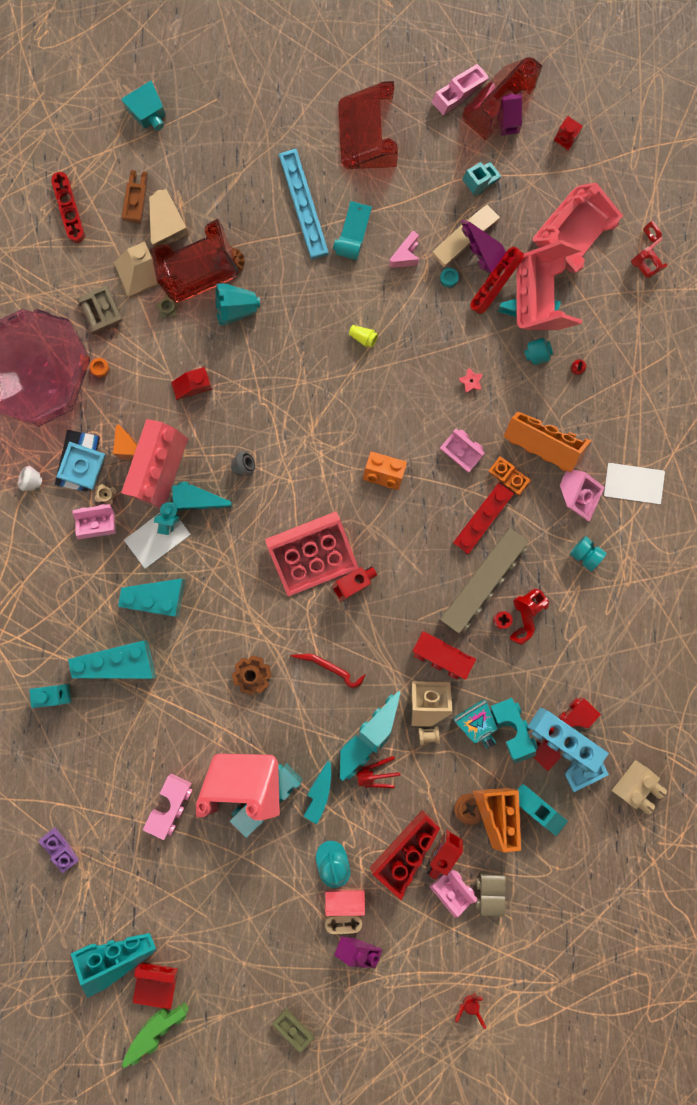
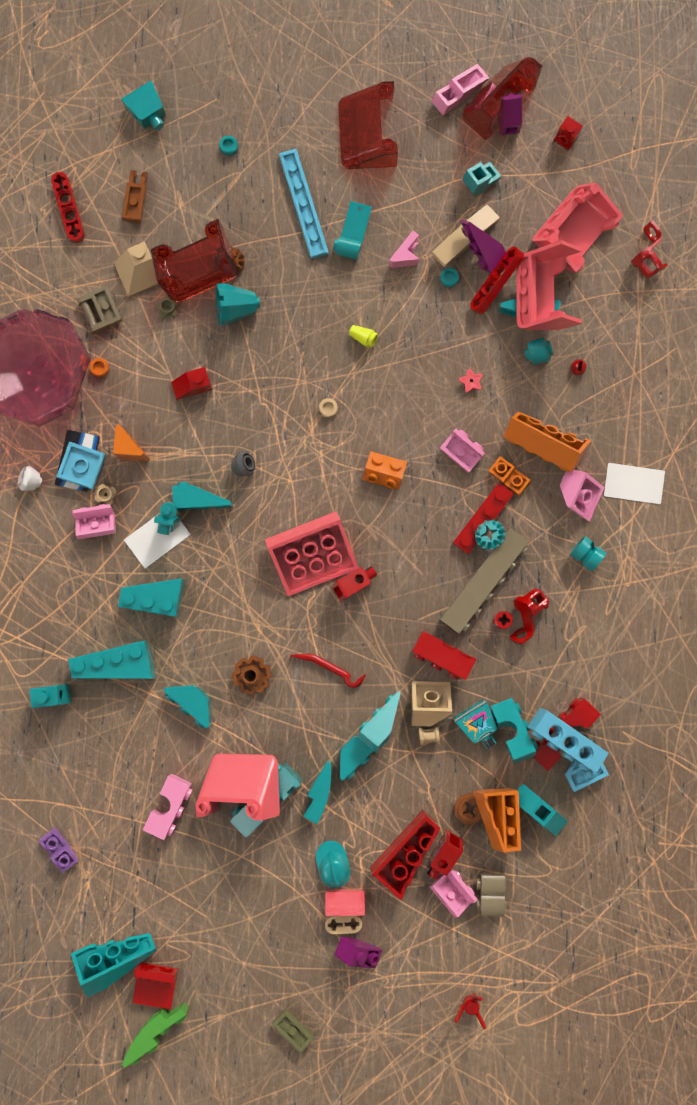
(155, 463): coral slope -> none
(165, 220): tan slope -> none
(192, 702): none -> teal slope
(228, 145): none -> teal tile
(328, 408): none -> tan tile
(367, 777): red plant -> none
(497, 537): none -> teal gear
(636, 785): tan brick -> none

